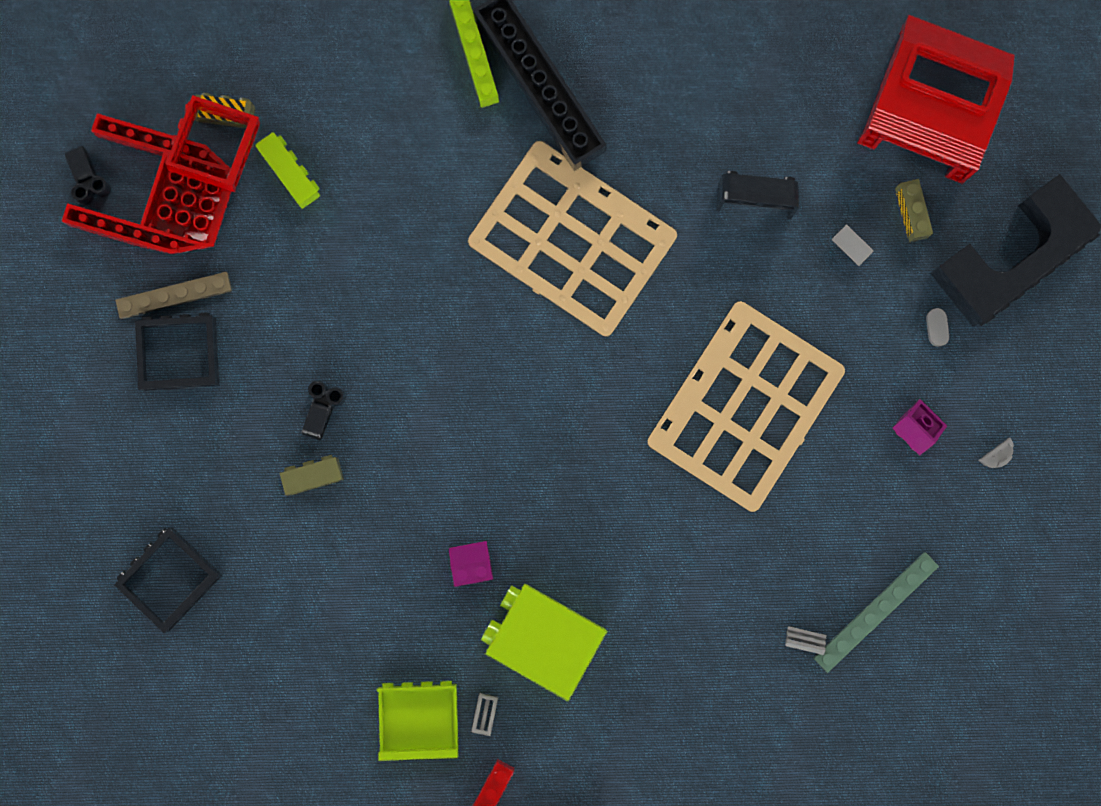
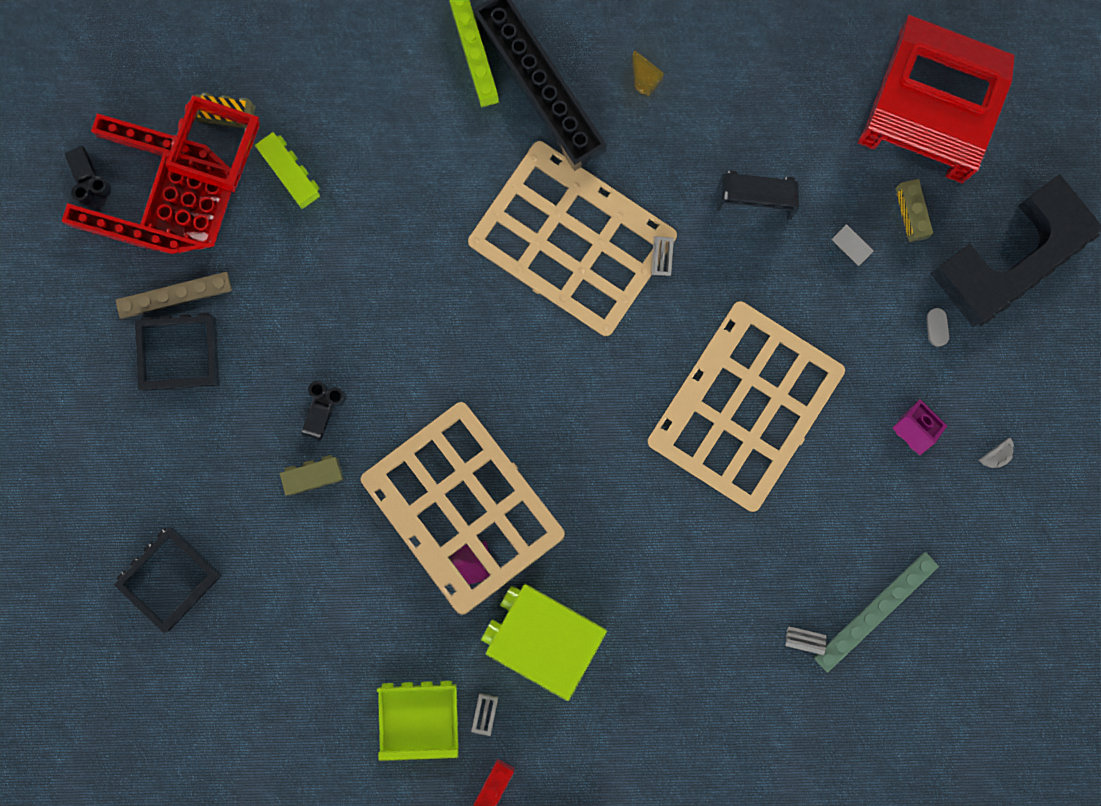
(429, 553): none -> tan door
(645, 74): none -> clear yellow slope
(662, 255): none -> light grey tile

